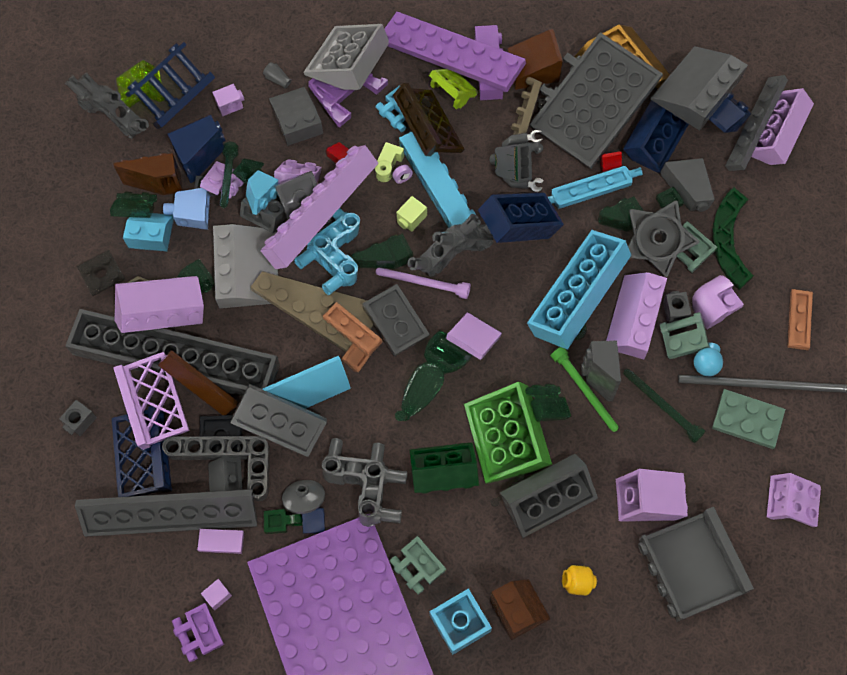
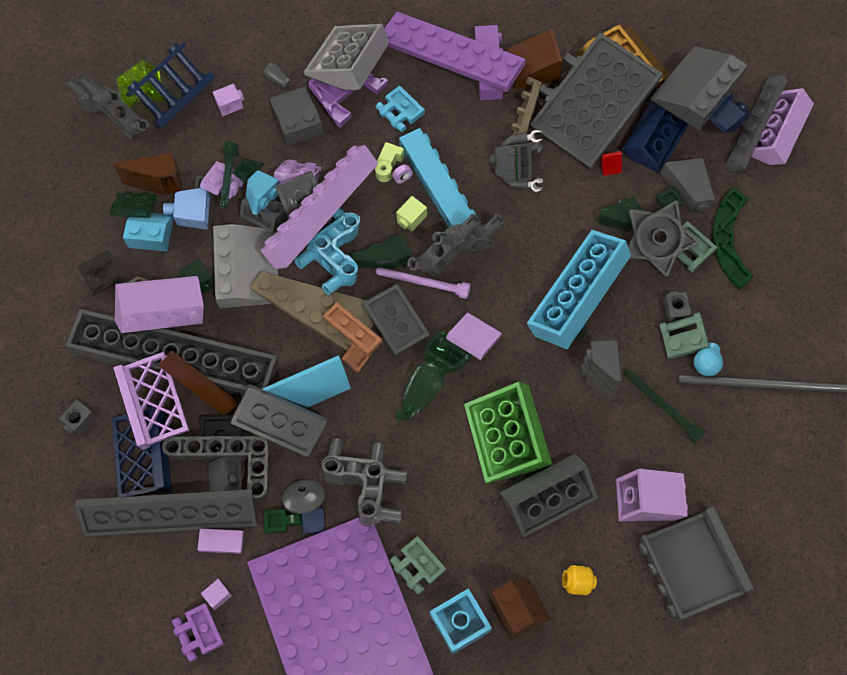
(197, 145): dark blue slope -> none
(336, 152): red slope -> none
(422, 126): dark brown fence -> none
(444, 467): dark green slope -> none
(454, 80): lime piece -> none
(520, 217): dark blue brick -> none
(548, 408): clear green plate -> none
(561, 356): bright green piece -> none
(593, 186): medium azure plate -> none
(636, 313): lavender slope -> none
(715, 301): lavender brick -> none
(748, 419): sand green plate -> none
(794, 499): lavender bracket -> none
(800, 319): nougat tile -> none

